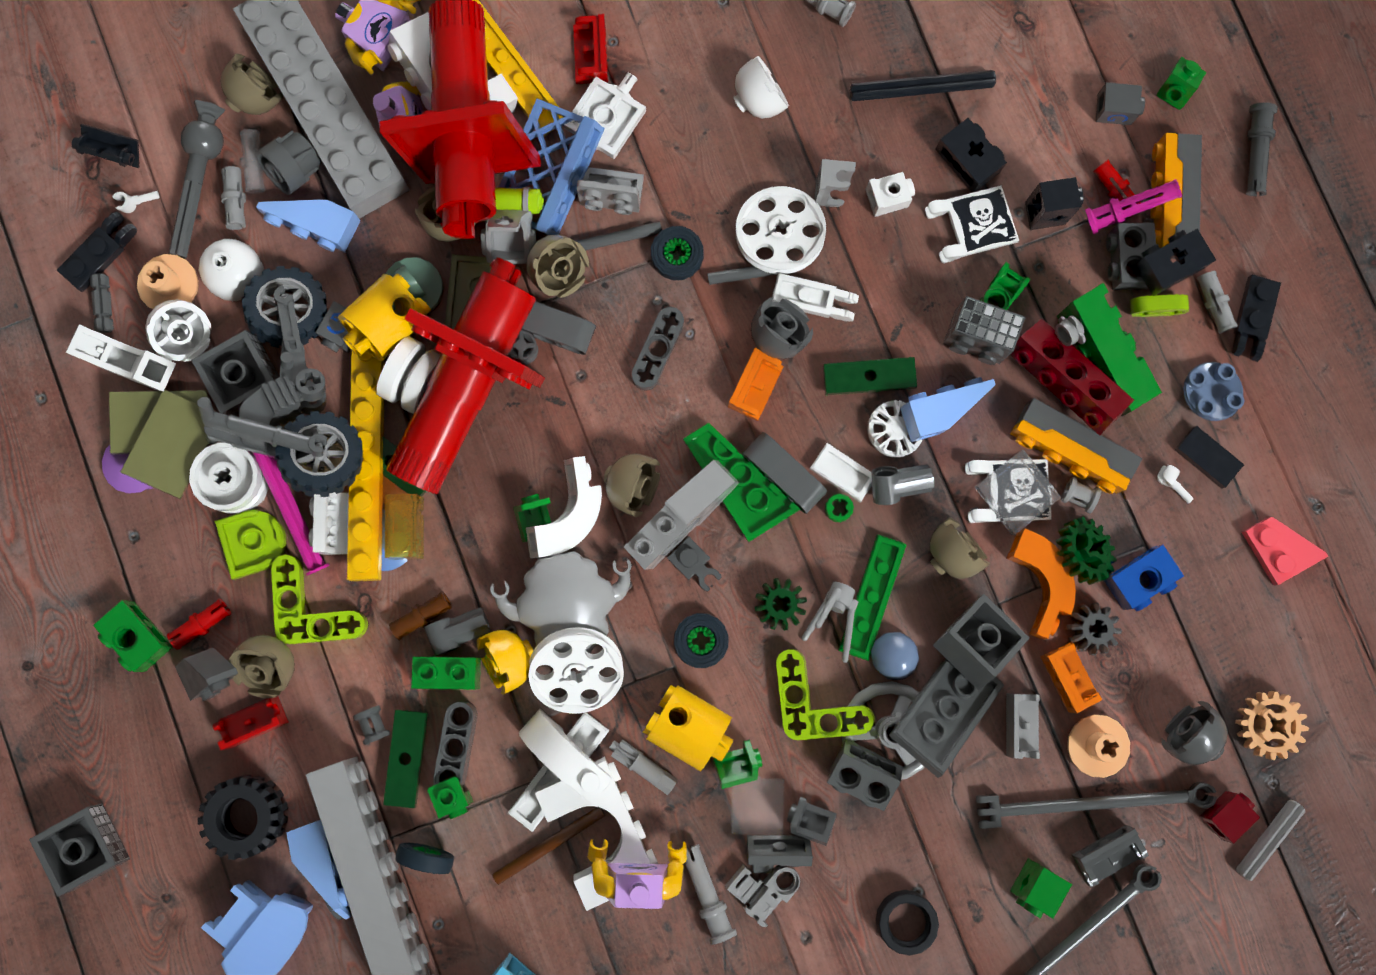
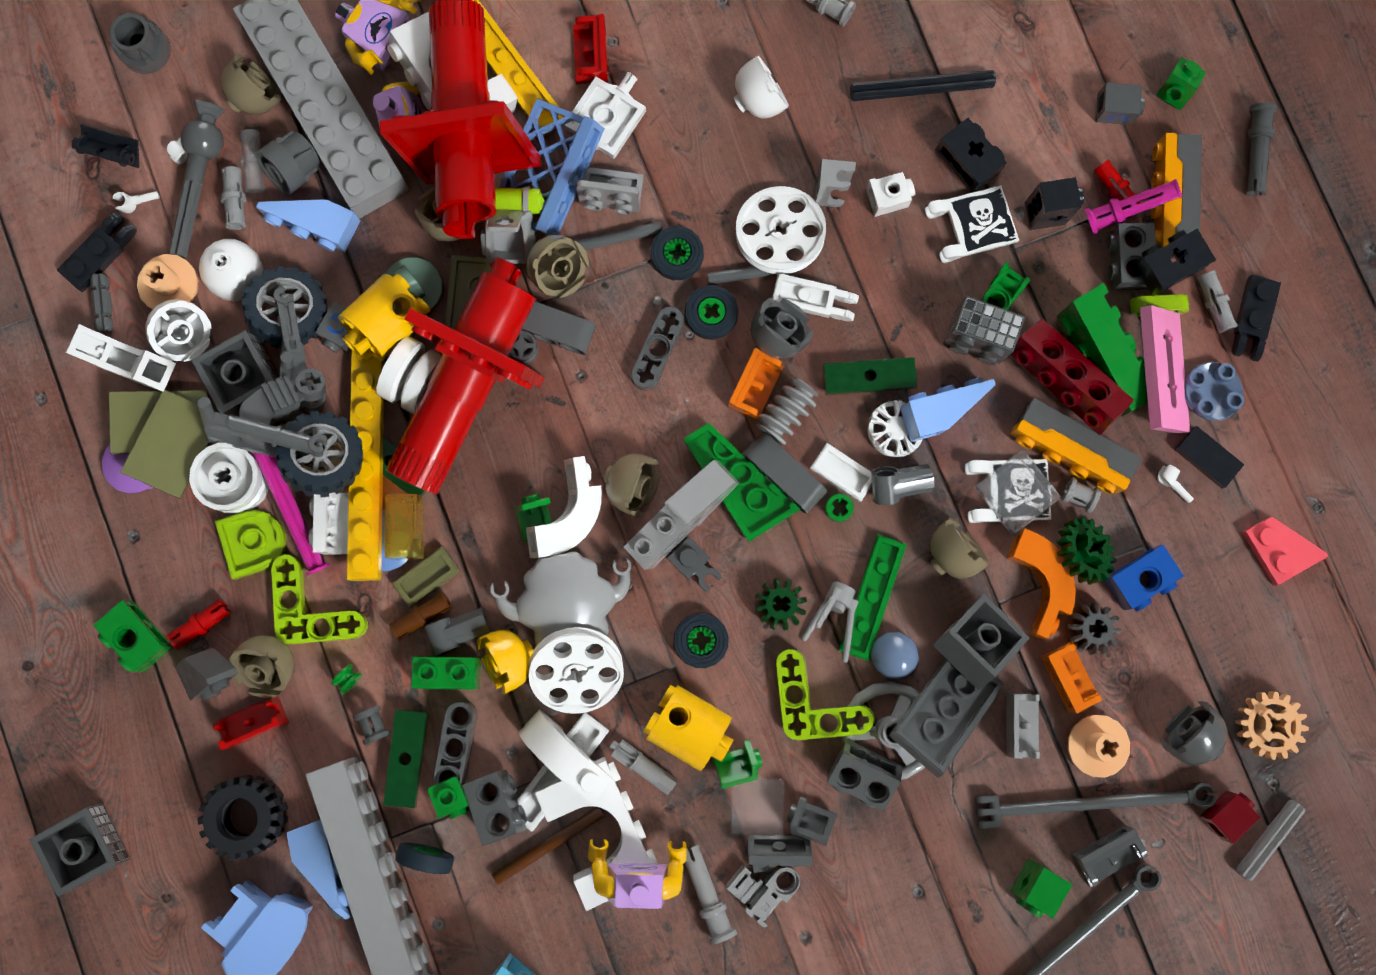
(139, 43): none -> dark grey piece
(176, 152): none -> white hand
(346, 679): none -> green bush
(426, 577): none -> olive tile
(487, 810): none -> dark grey brick
(713, 327): none -> black bush
(787, 409): none -> light grey piece
(931, 927): black tyre -> none
(1070, 331): light grey plate -> none
(1164, 366): none -> bright pink piece

